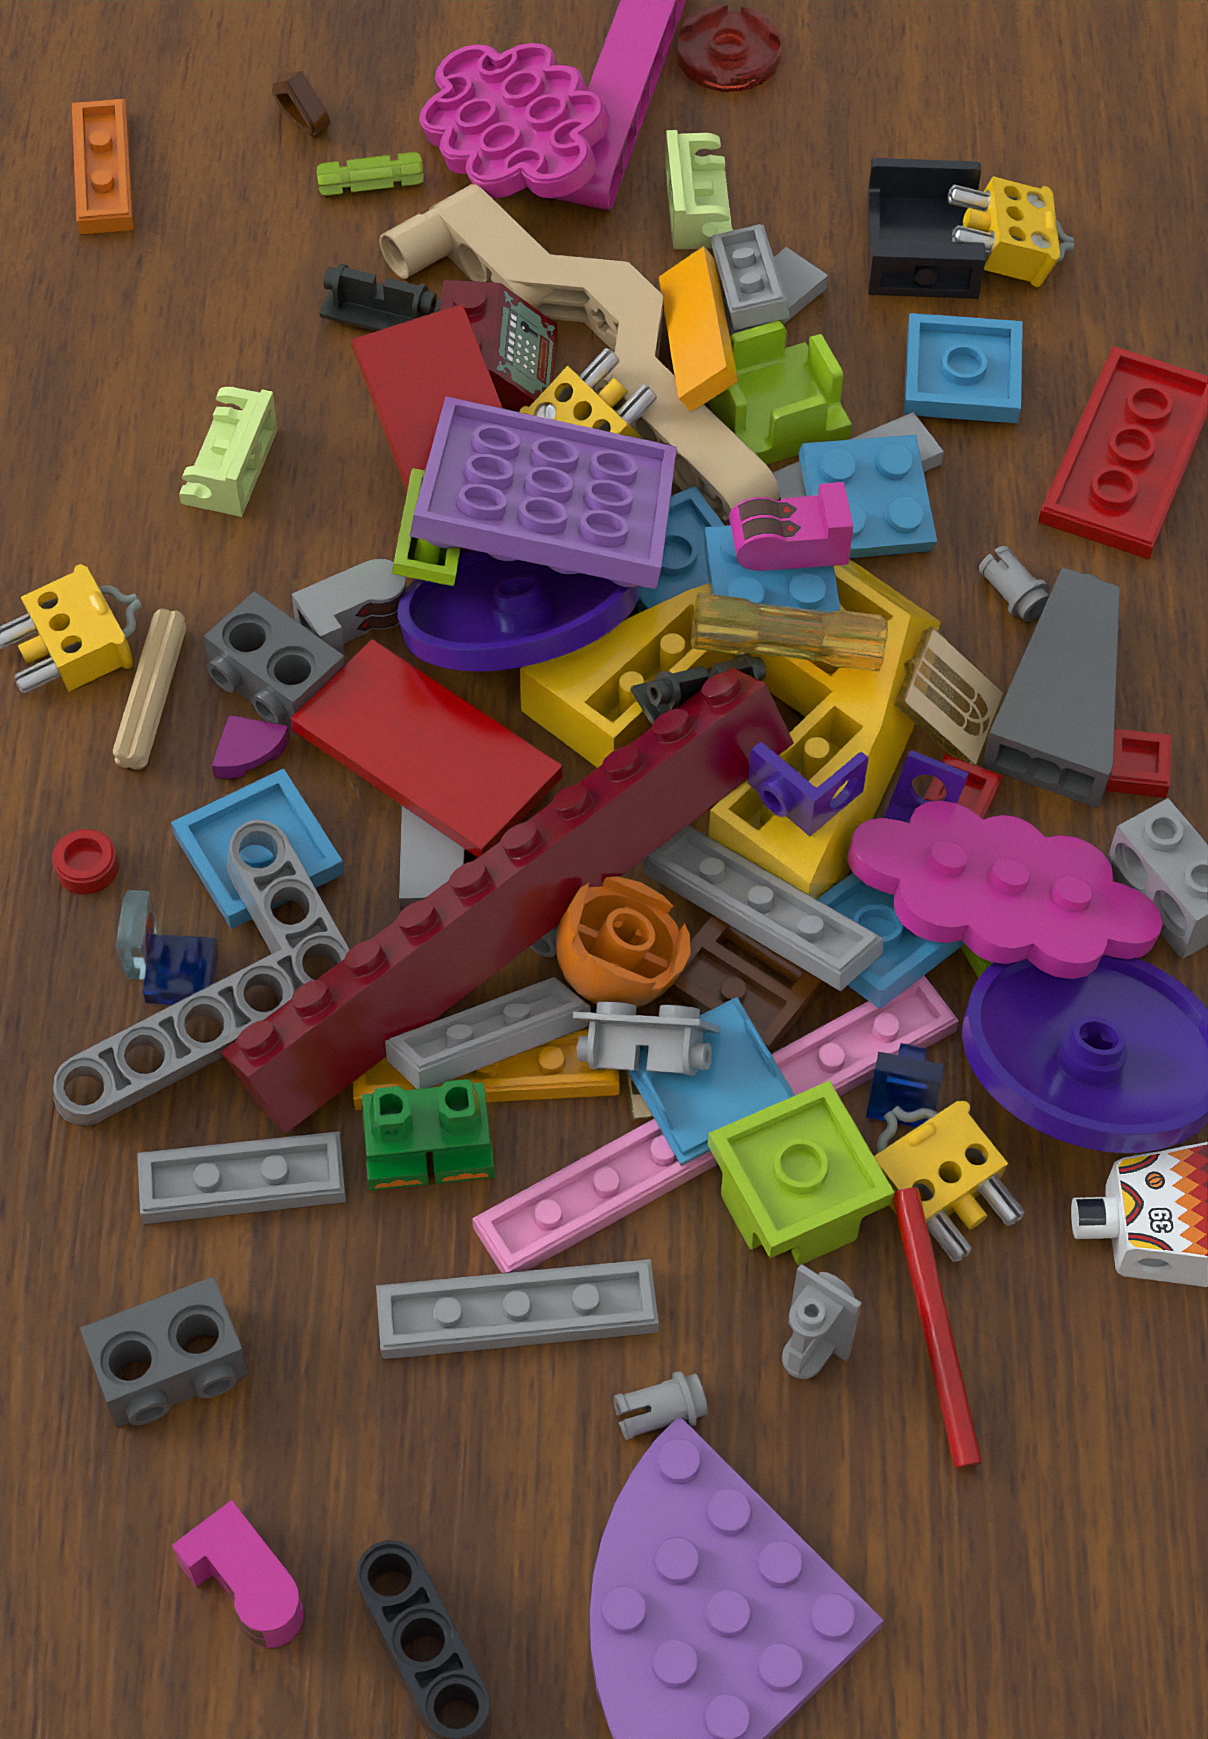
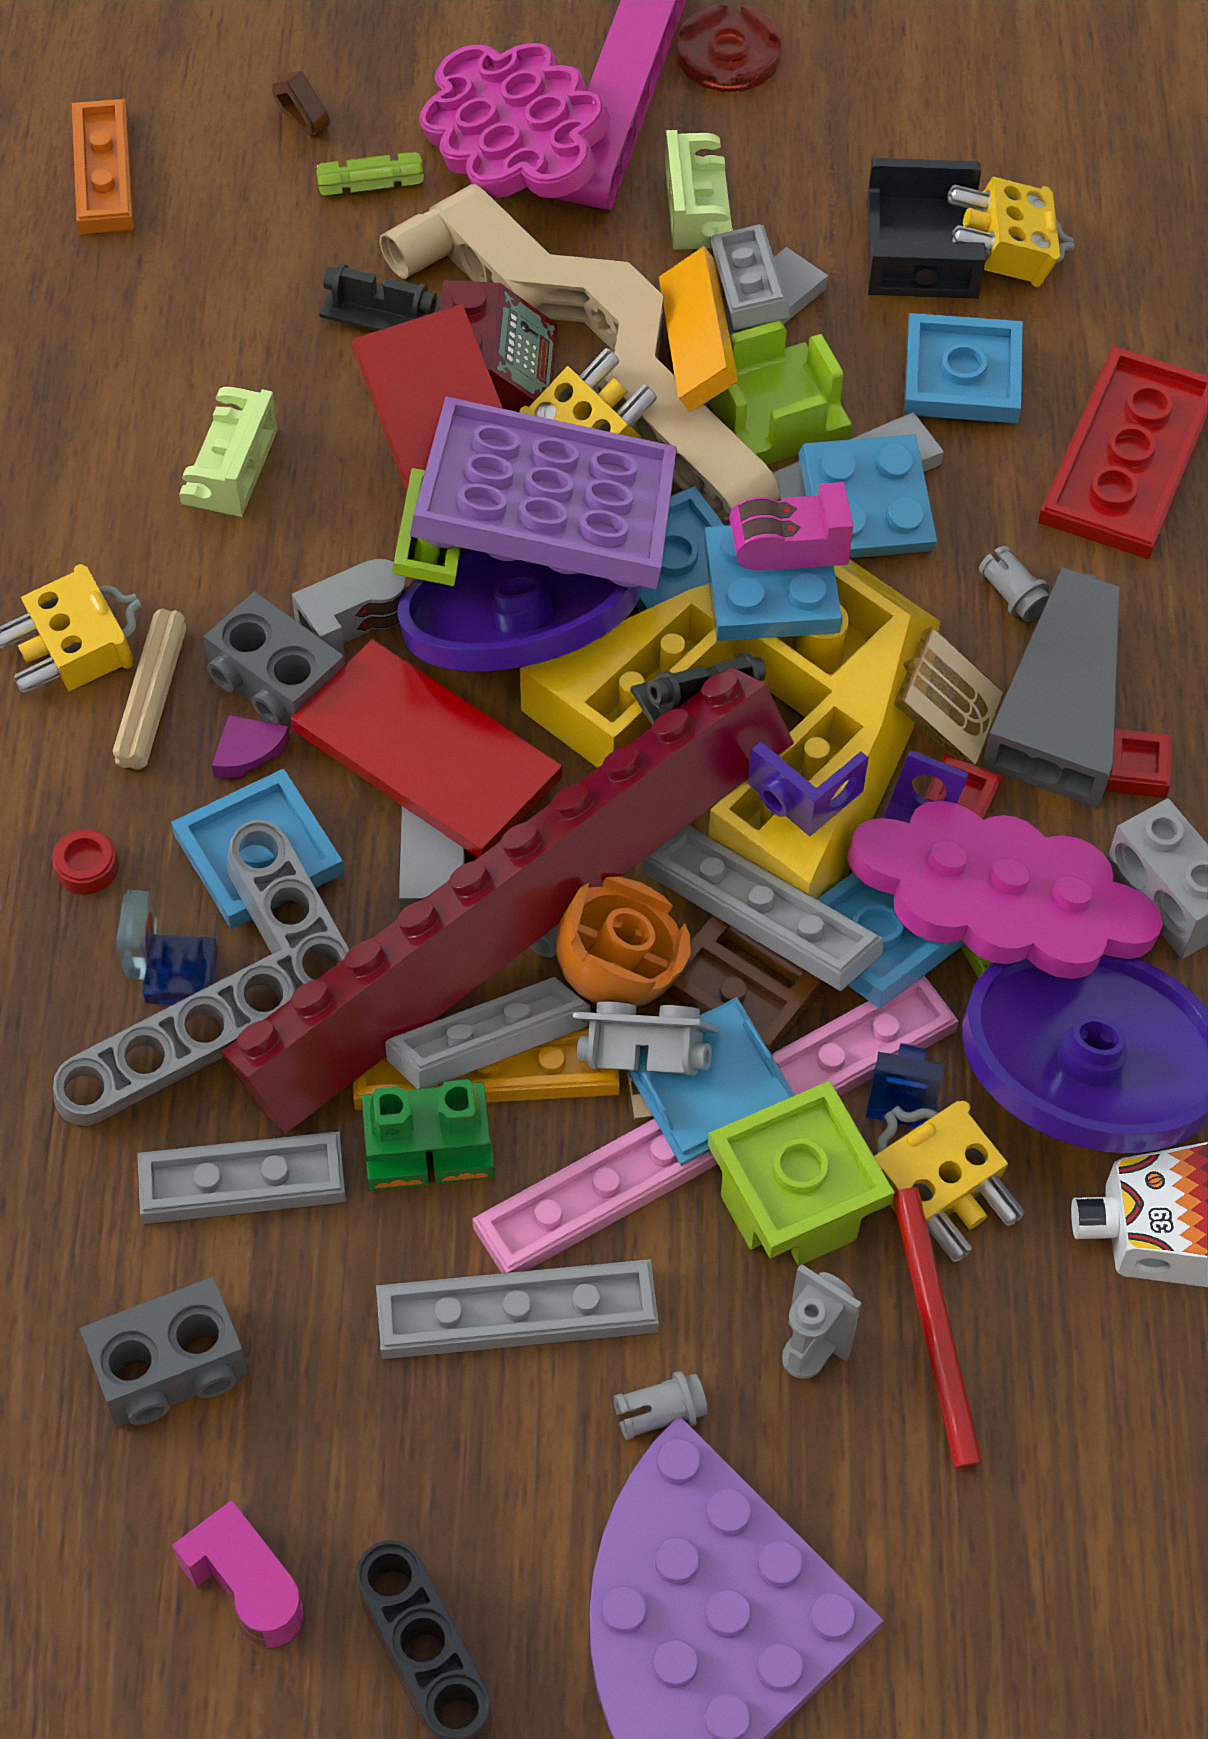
(832, 637): clear yellow axle -> none

